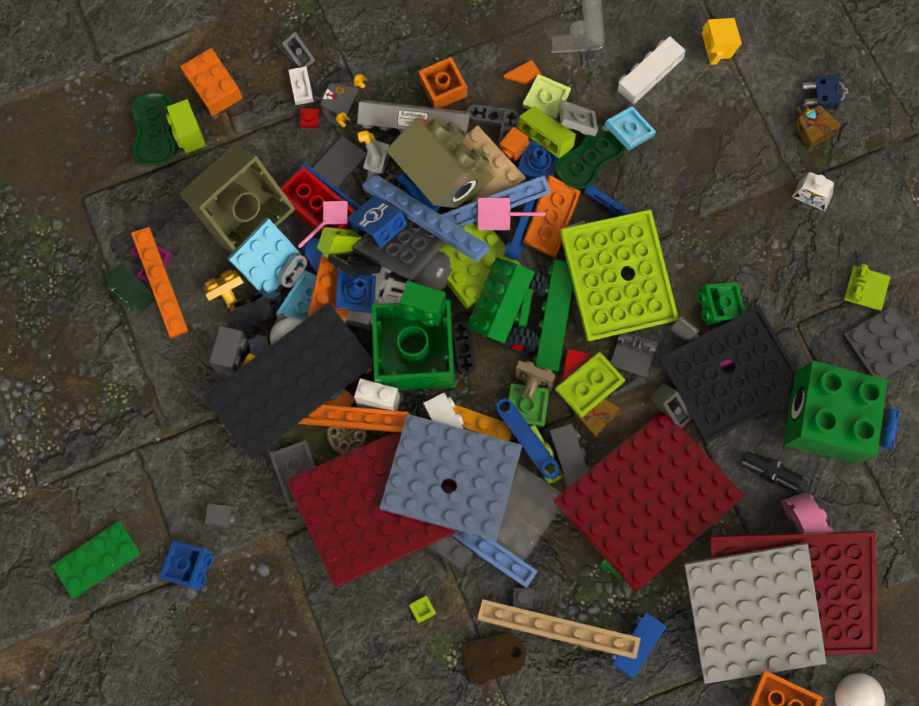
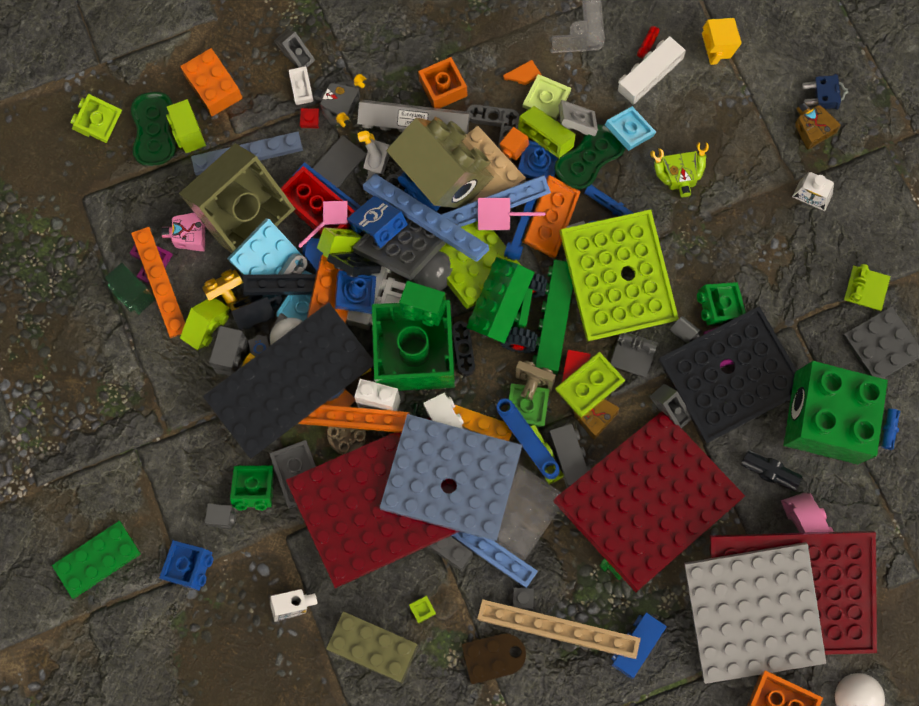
(95, 118): none -> lime plate
(186, 232): none -> bright pink torso
(202, 322): none -> lime brick
(252, 487): none -> green plate
(262, 149): none -> sand blue plate
(278, 284): none -> black plate
(283, 608): none -> white torso
(372, 647): none -> olive brick
(648, 41): none -> red axle
(680, 170): none -> lime torso

